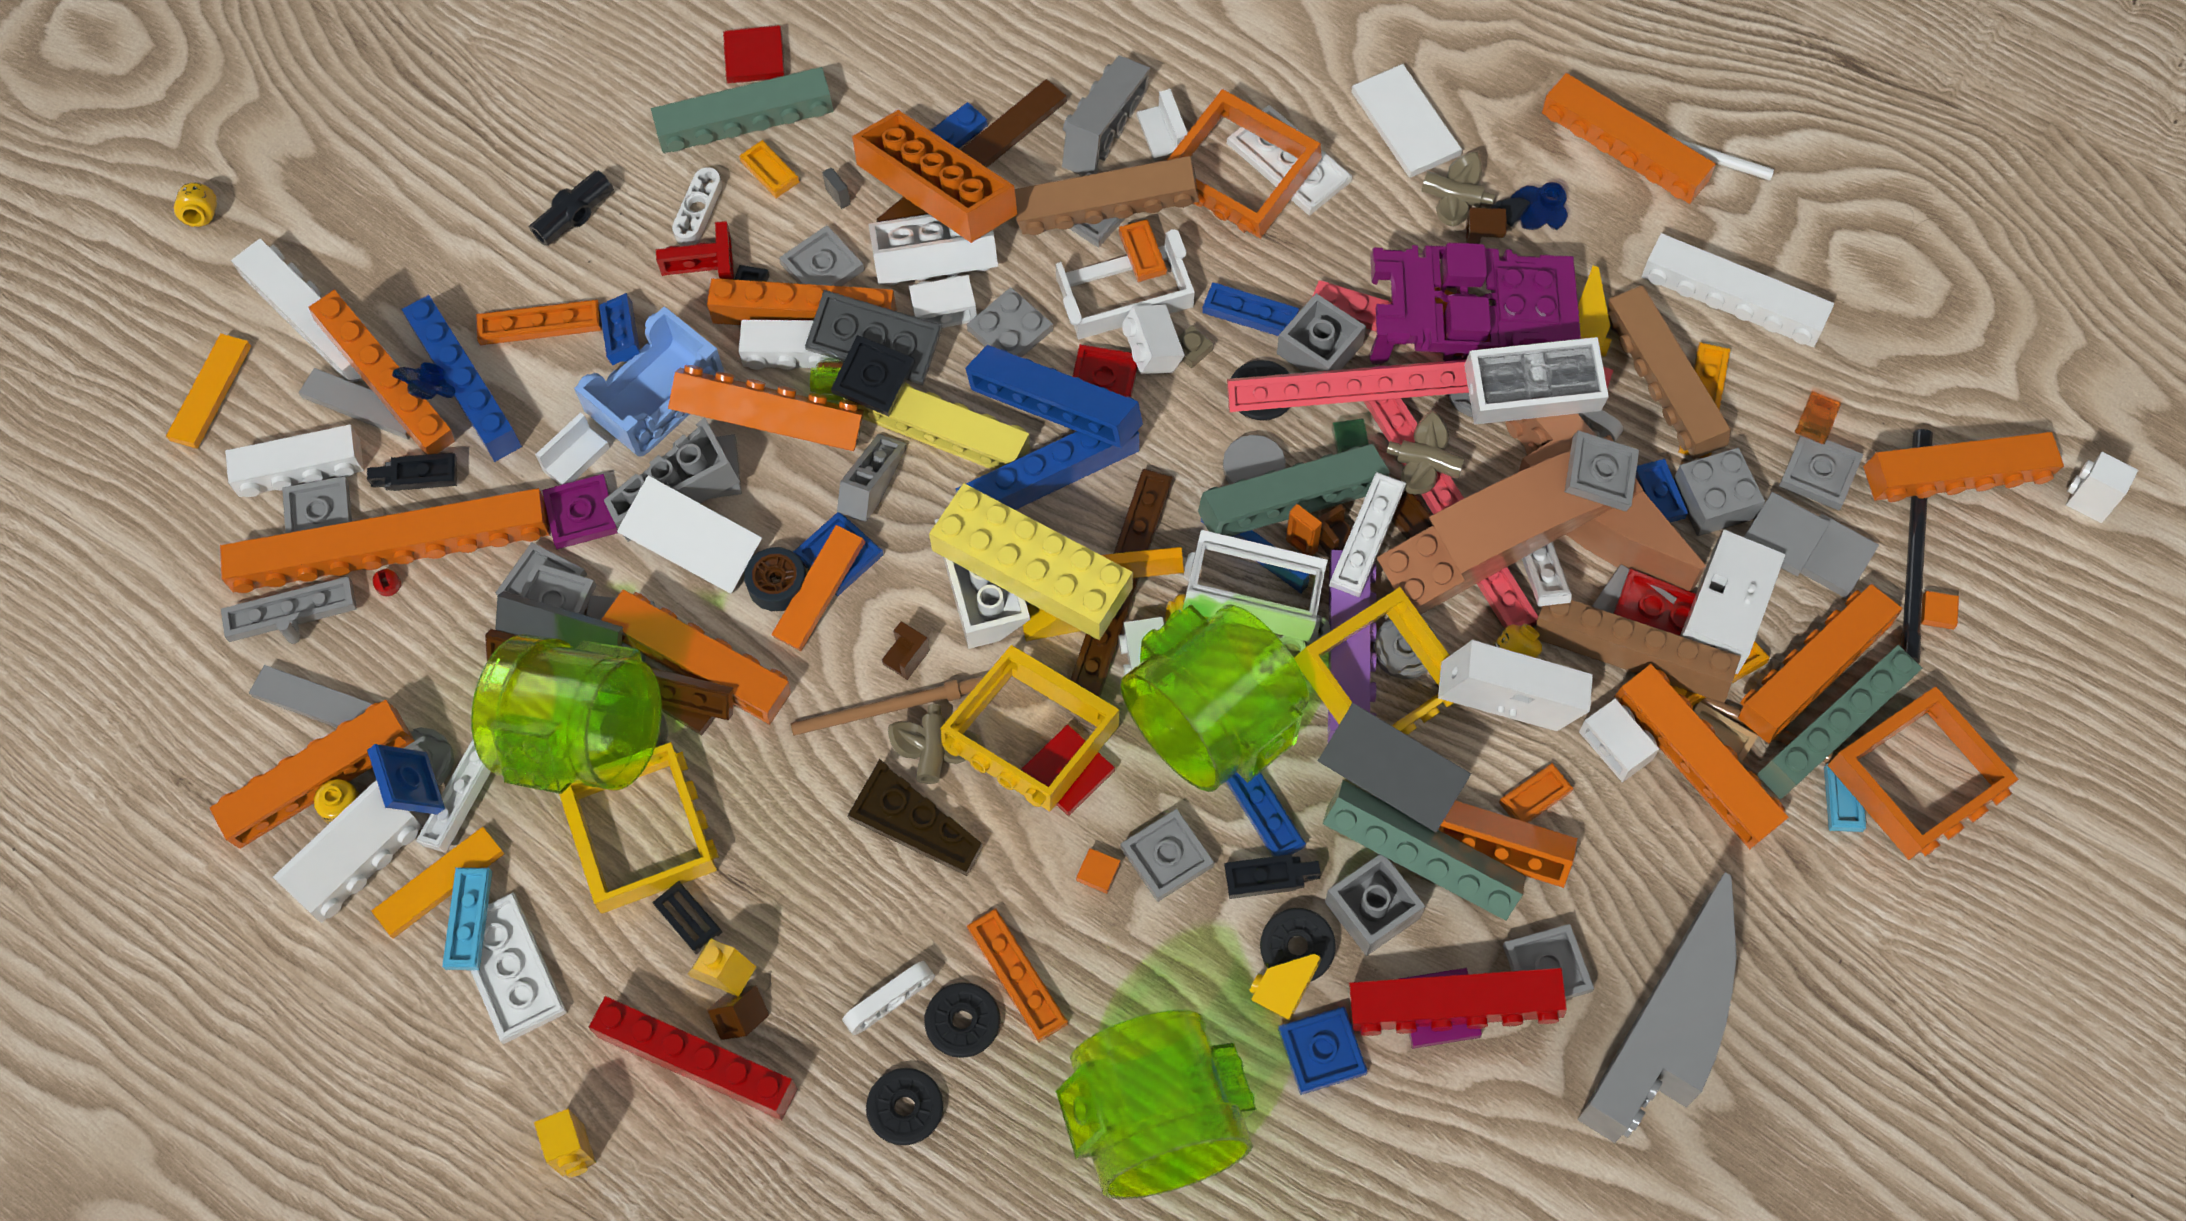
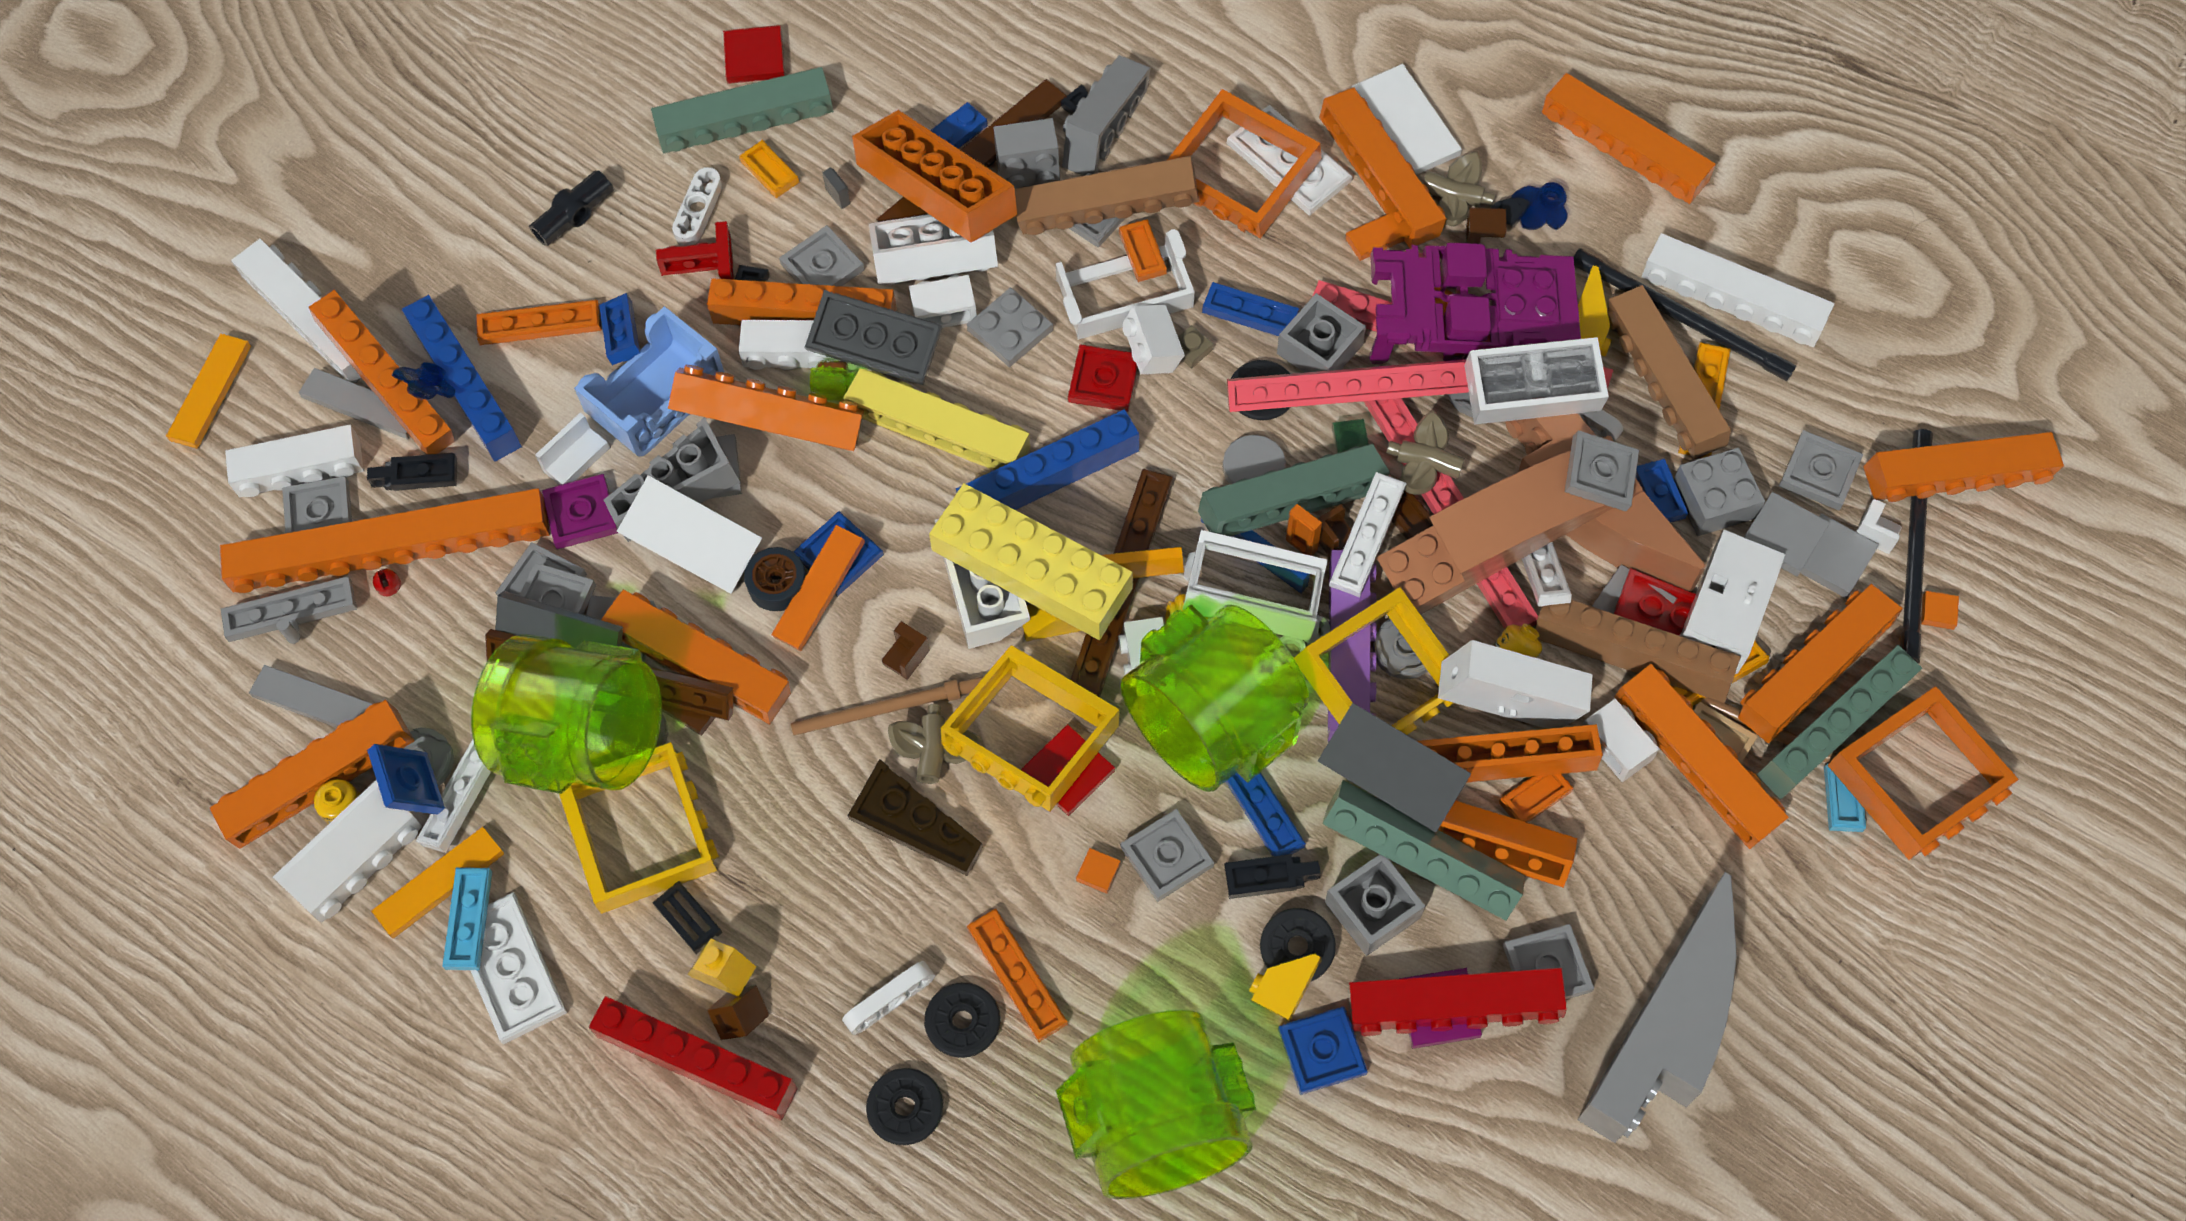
(195, 204): yellow head -> none
(565, 1143): yellow brick -> none
(869, 477): light grey slope -> none
(873, 375): black tile -> none
(1027, 153): none -> light grey brick
(1054, 396): blue brick -> none
(1071, 101): none -> black tile
(1162, 126): white panel -> none
(1378, 234): none -> orange tile
(1382, 165): none -> orange brick
(1523, 752): none -> orange brick
(1731, 161): white bar -> none
(1767, 360): none -> black piece
(1817, 417): clear orange tile -> none
(1878, 528): none -> white panel
(2100, 486): white brick -> none

